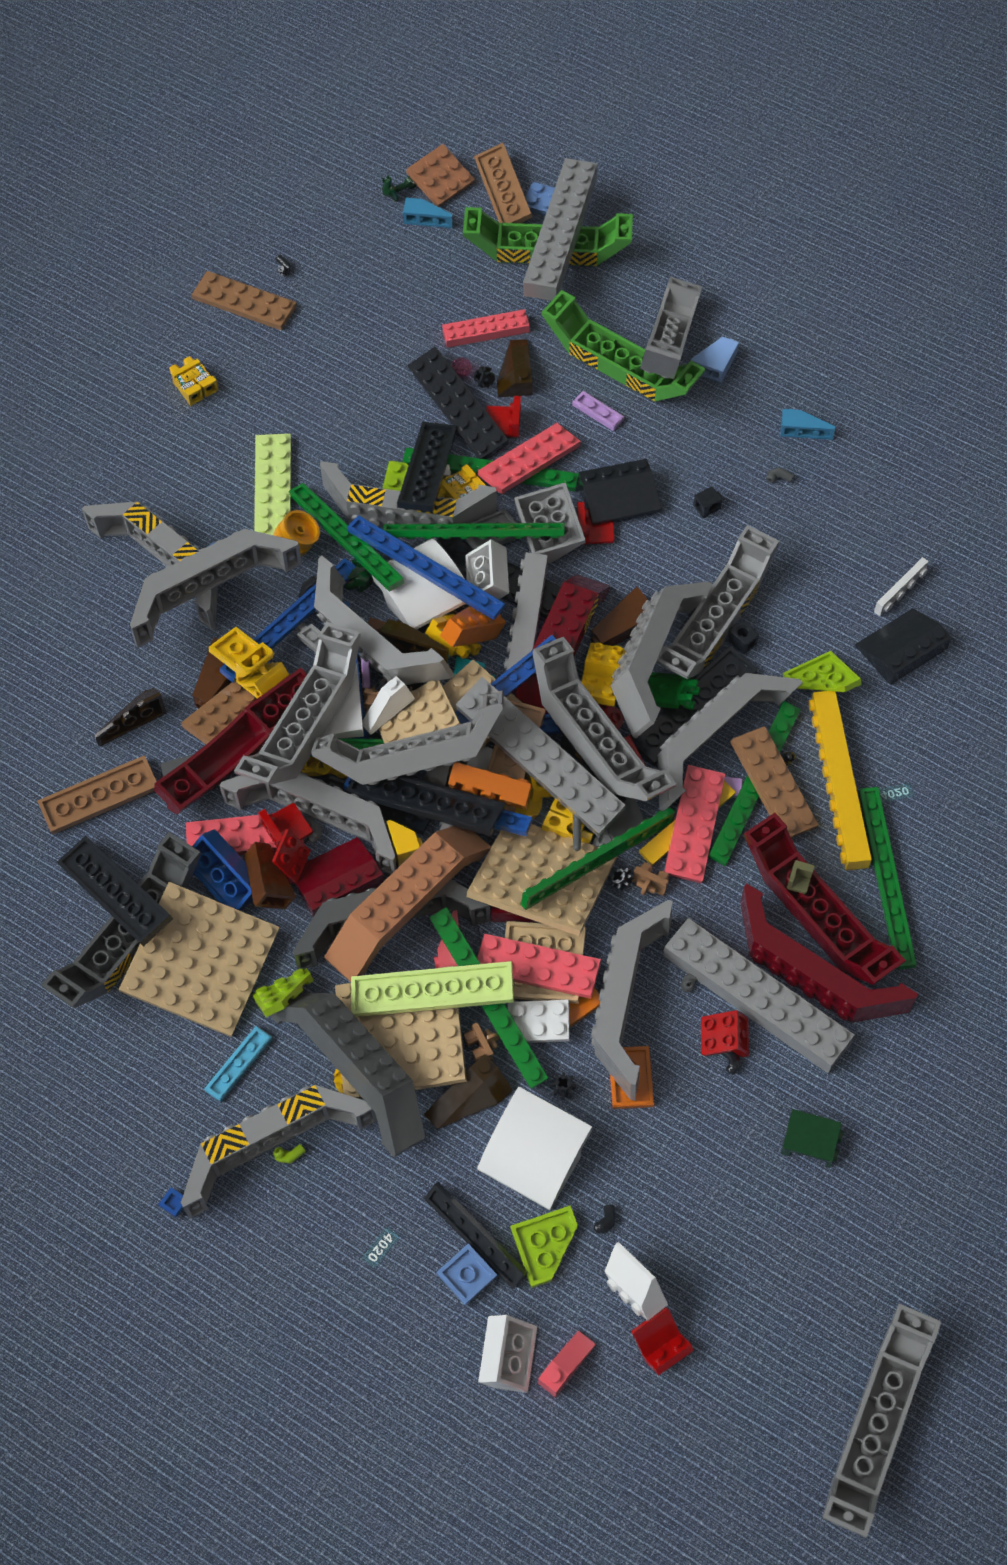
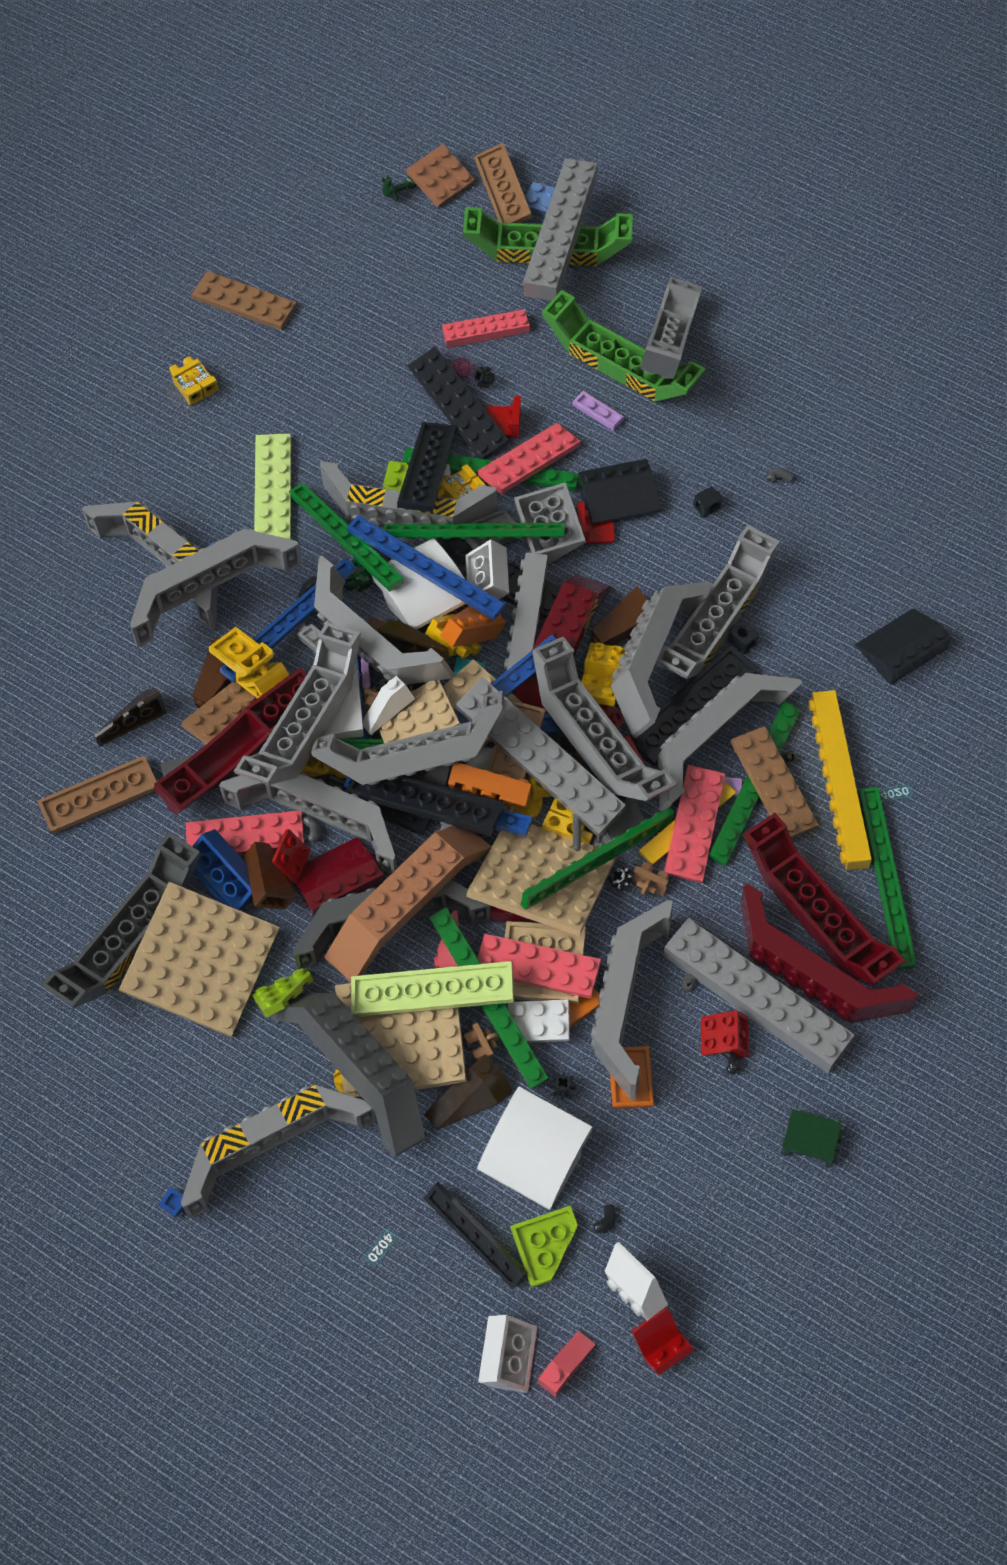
(115, 891): black plate -> none
(238, 1064): medium azure tile -> none
(285, 265): black arm -> none
(286, 818): red bracket -> none
(288, 1156): lime arm -> none
(299, 527): light orange wheel -> none
(403, 841): yellow slope -> none
(423, 213): dark azure slope -> none
(466, 1274): medium blue plate -> none
(515, 373): dark brown wedge -> none
(672, 689): green tile -> none
(717, 358): light blue slope -> none
(800, 877): olive panel -> none
(803, 425): dark azure slope -> none
(825, 674): lime plate -> none
(879, 1420): light grey slope -> none
(901, 586): white plate -> none

